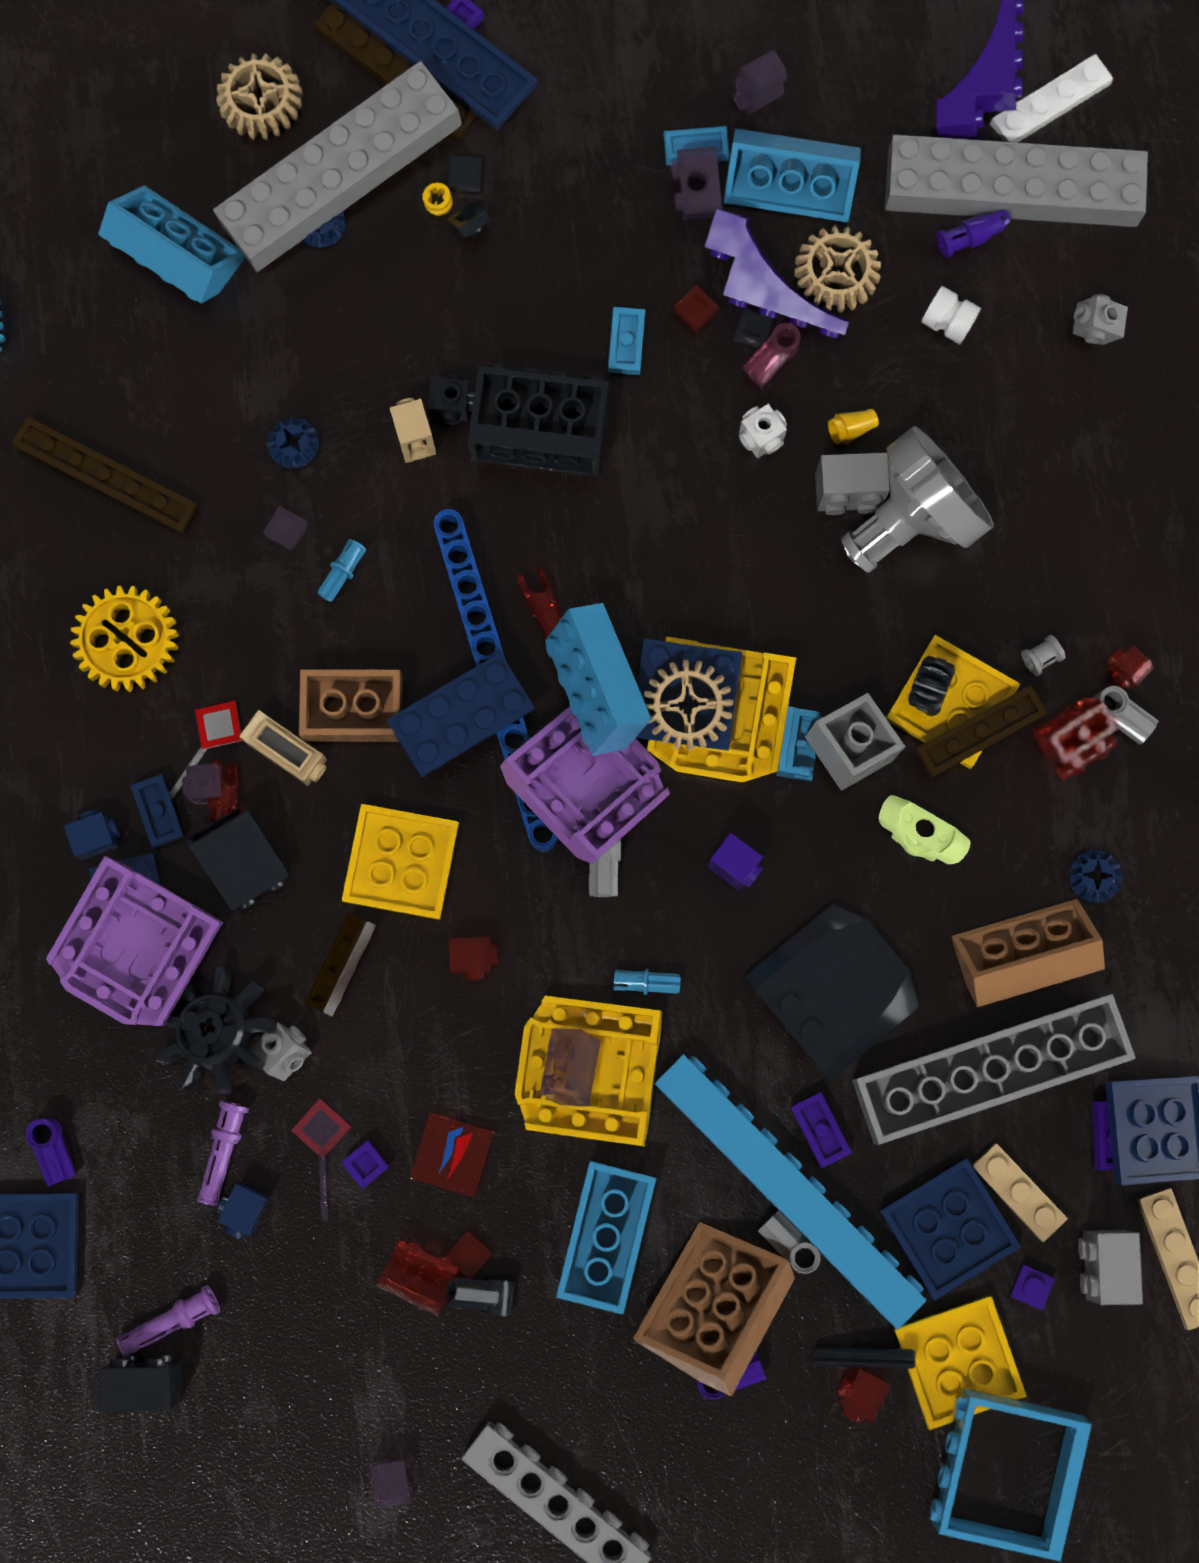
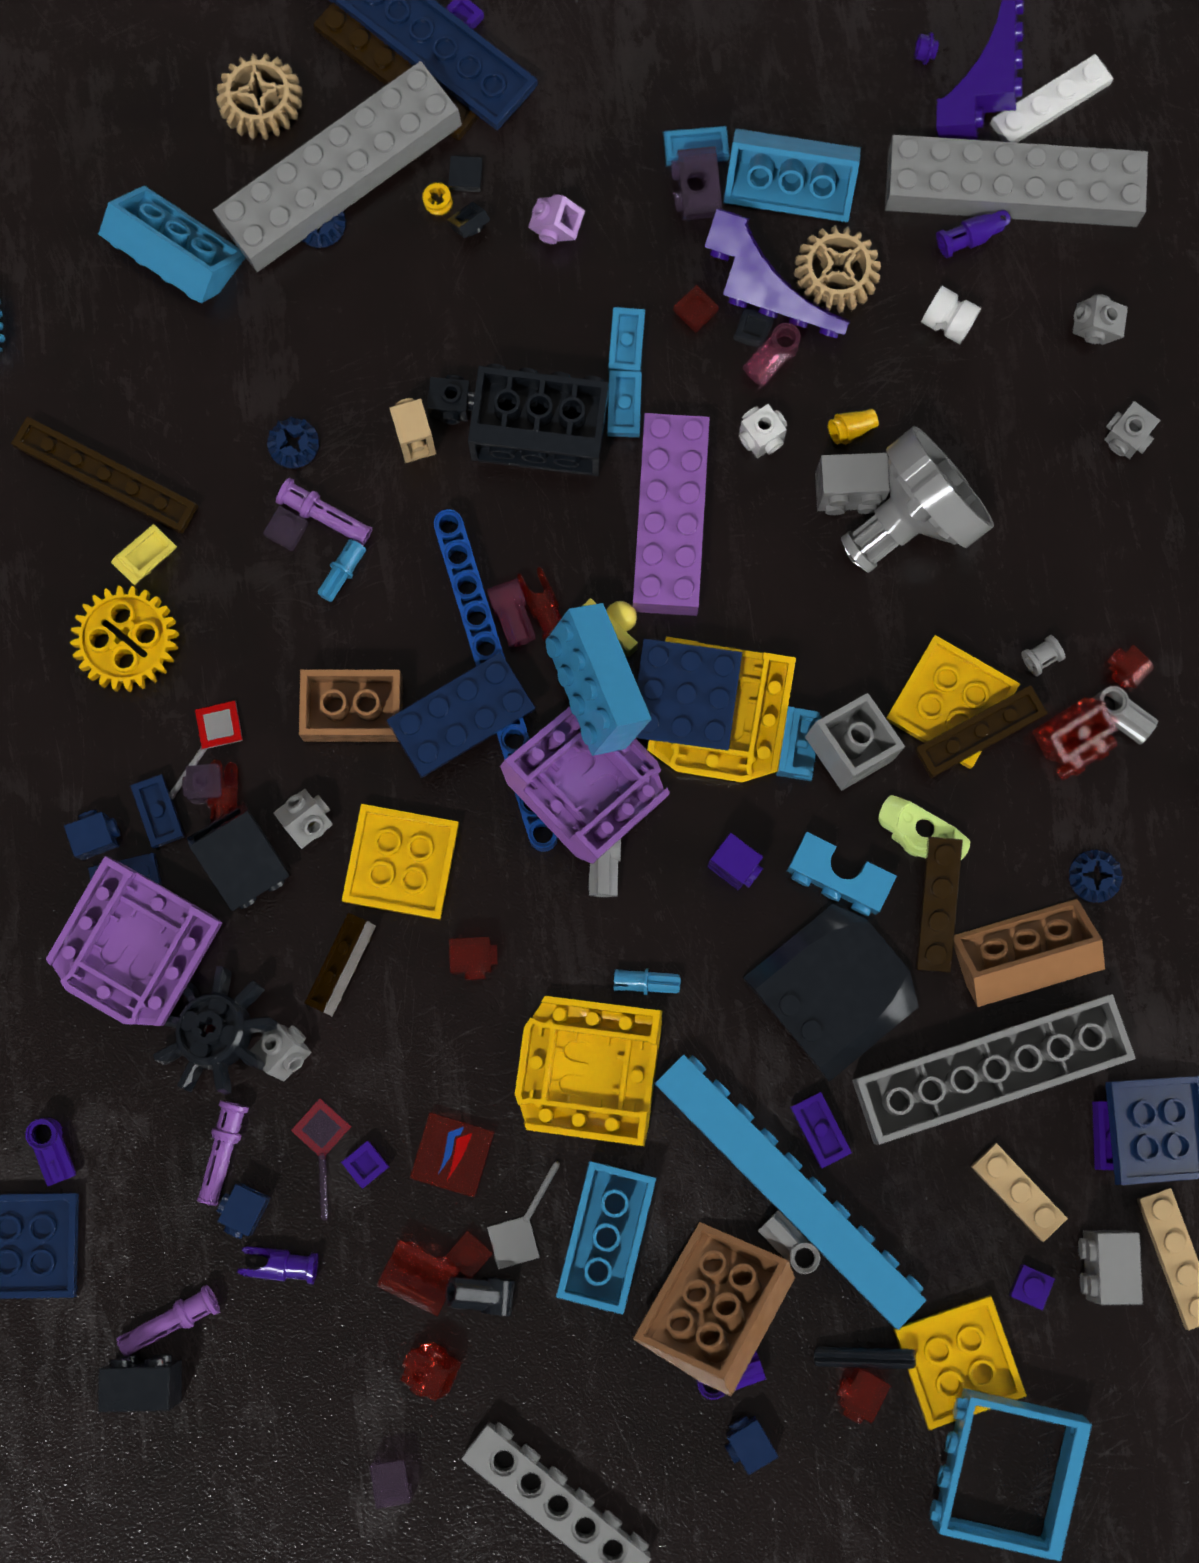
(143, 554): none -> light yellow tile
(282, 1265): none -> dark purple piece
(284, 748): tan window -> none
(304, 817): none -> light grey brick
(311, 506): none -> medium lavender pin
(430, 1371): none -> clear red brick
(509, 605): none -> clear pink piece
(514, 1240): none -> light grey piece
(556, 219): none -> lavender brick
(570, 1067): brick -> none
(623, 619): none -> light yellow tile
(624, 403): none -> dark azure plate
(671, 514): none -> medium lavender brick
(689, 733): tan gear -> none
(749, 1444): none -> dark blue brick
(760, 82): clear purple brick -> none
(813, 865): none -> dark azure arch
(926, 48): none -> dark purple plate
(931, 684): black gear -> none
(939, 904): none -> dark brown plate
(949, 1229): dark blue plate -> none
(1131, 430): none -> light grey brick

